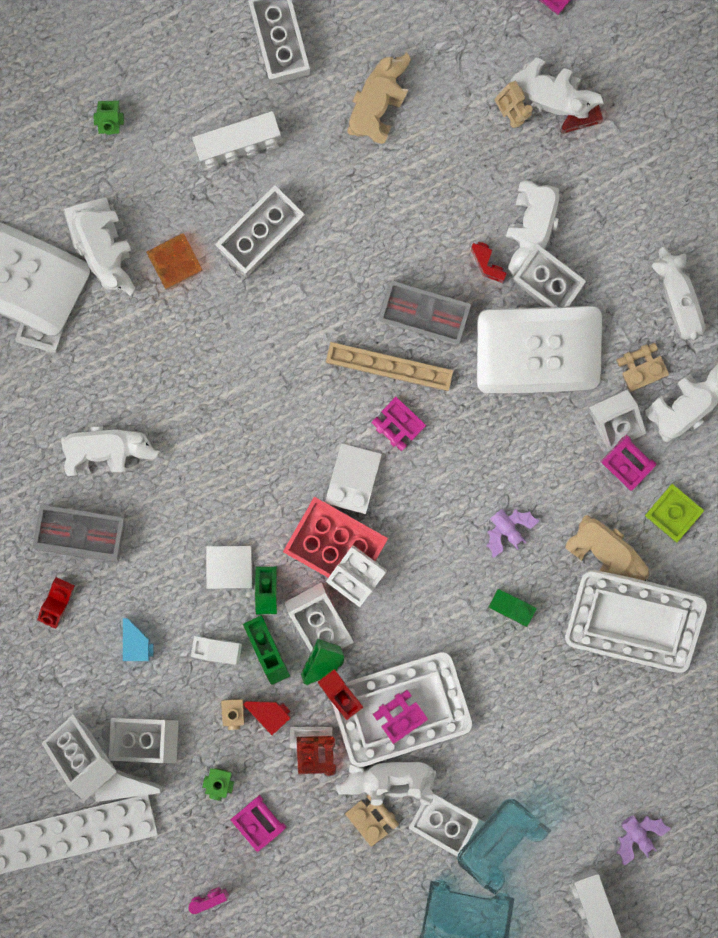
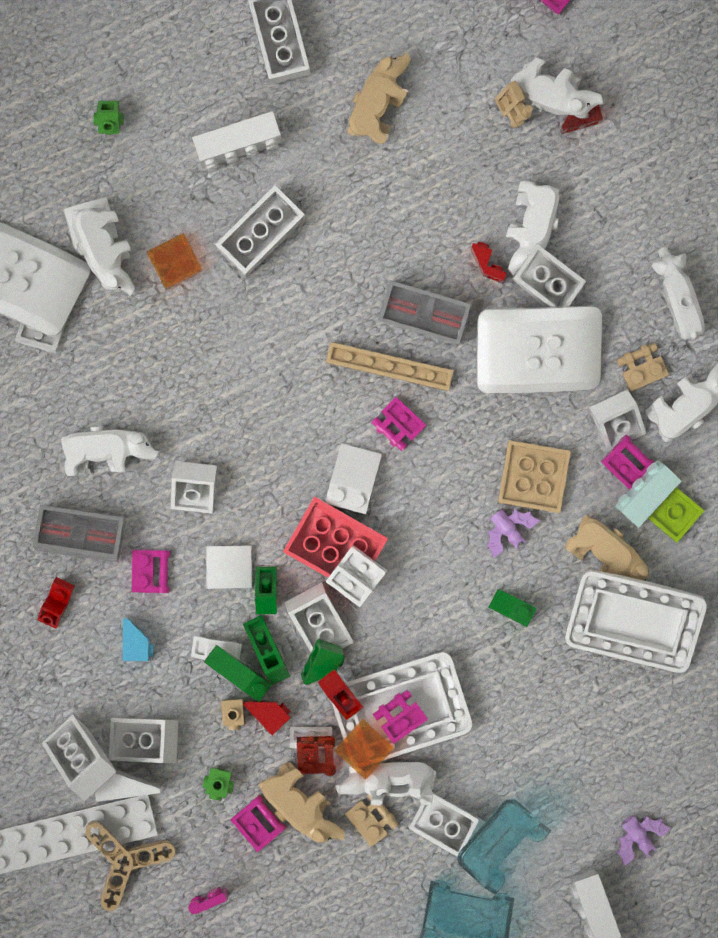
(118, 853): none -> tan piece
(144, 571): none -> dark pink plate
(193, 487): none -> white slope
(238, 673): none -> green slope
(297, 808): none -> tan animal
(364, 749): none -> clear orange plate
(534, 476): none -> tan plate
(647, 493): none -> light aqua brick

